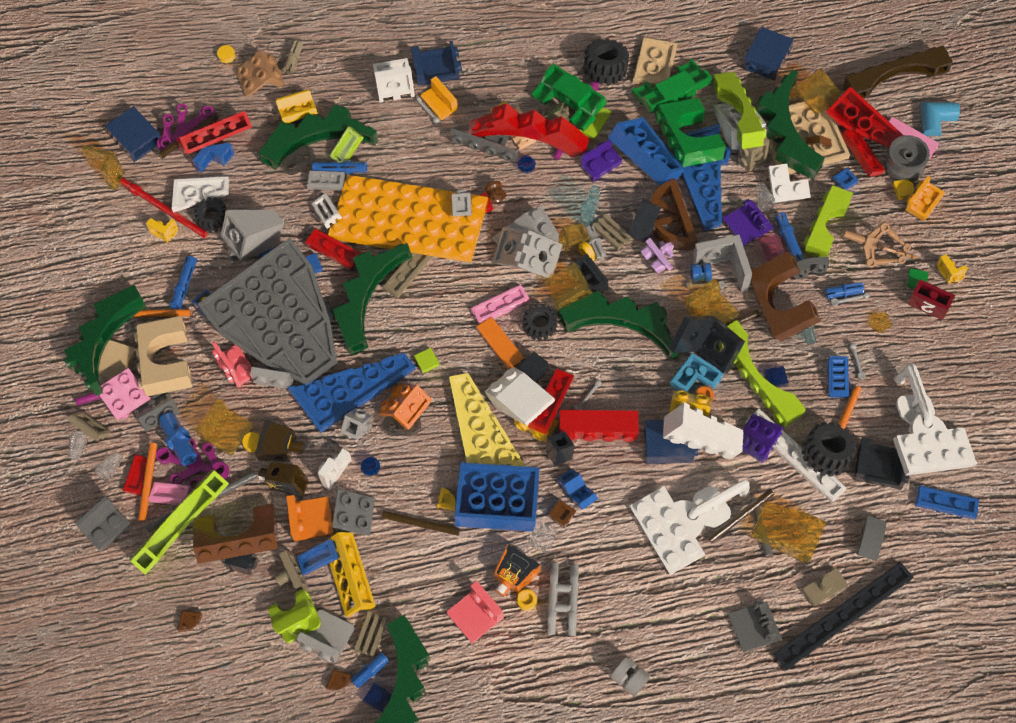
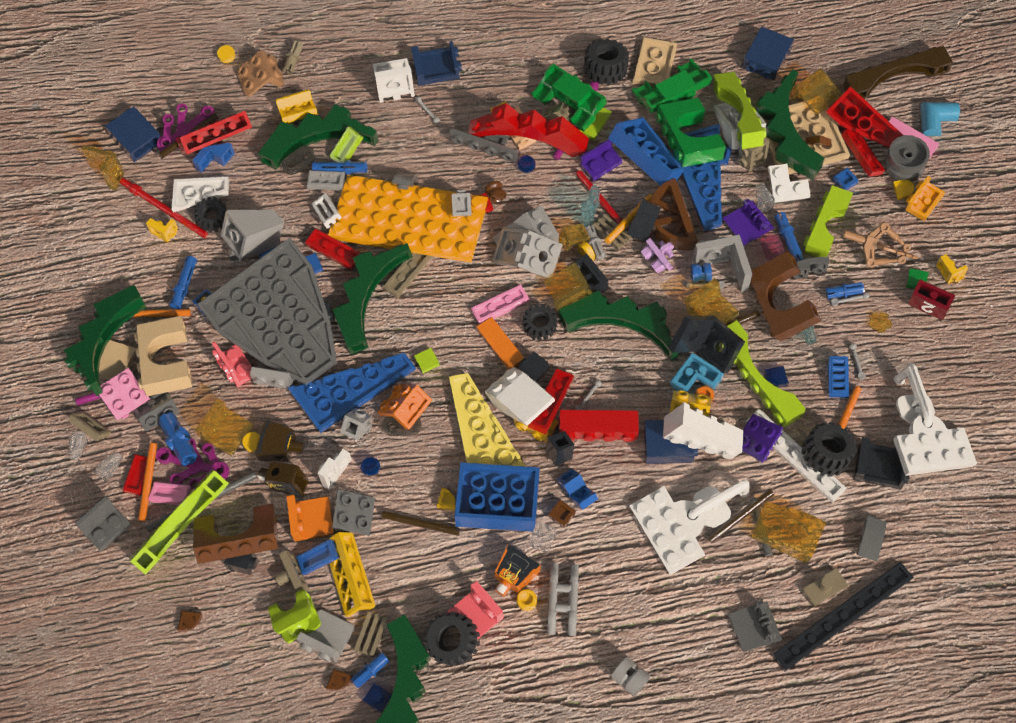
(405, 180): none -> dark grey slope
(435, 638): none -> black tyre
(440, 99): light orange panel -> none
(603, 202): none -> red bar
(624, 223): none -> light orange bar
(947, 502): blue tile -> none

